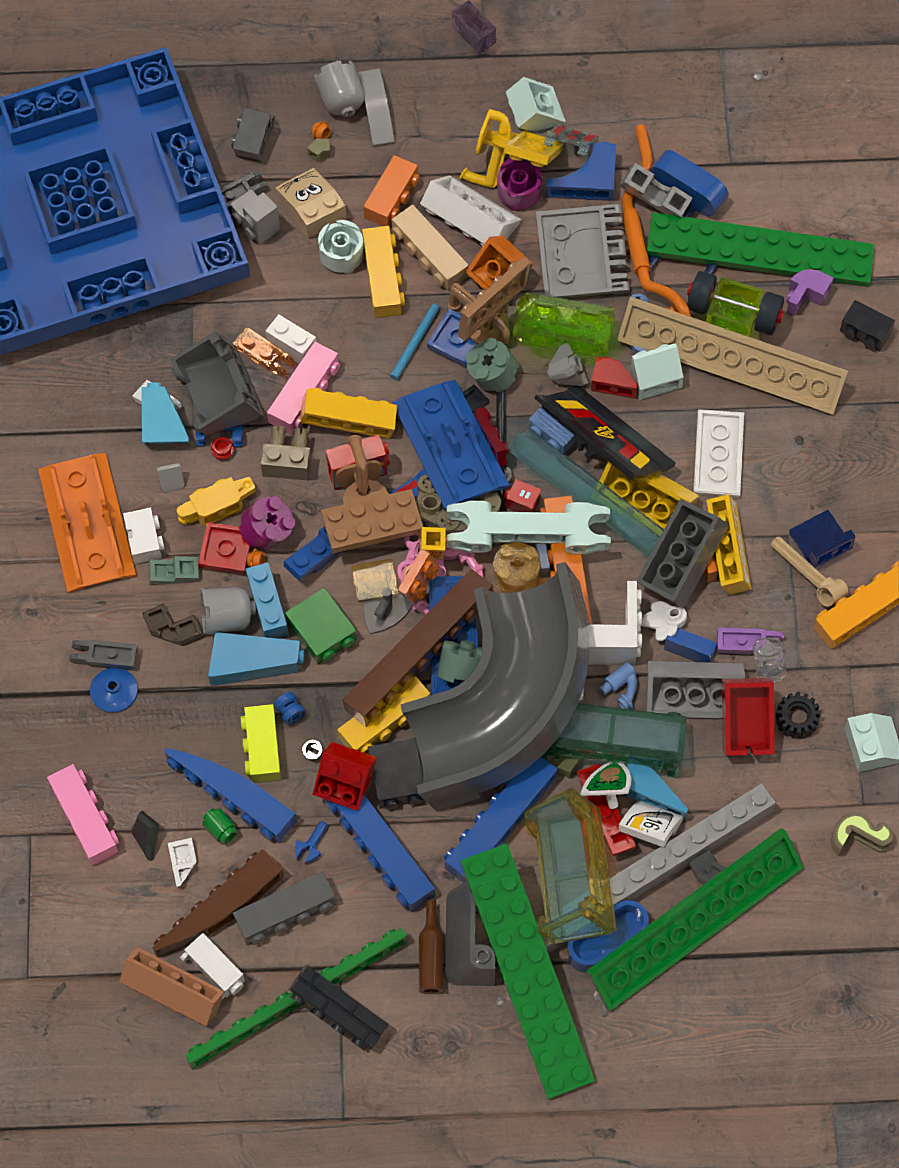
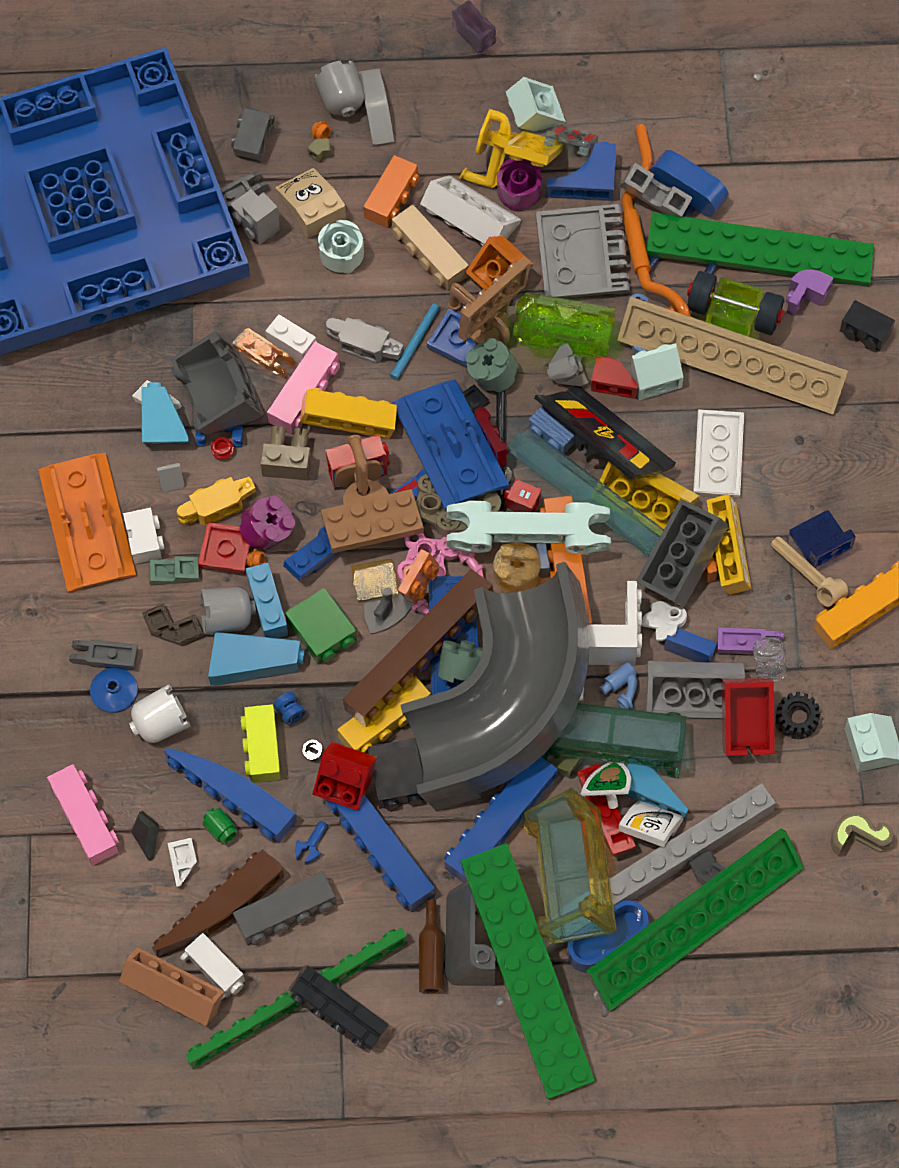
(158, 716): none -> white cylinder
(363, 340): none -> light grey hinge
(382, 271): yellow brick -> none
(433, 541): yellow brick -> none

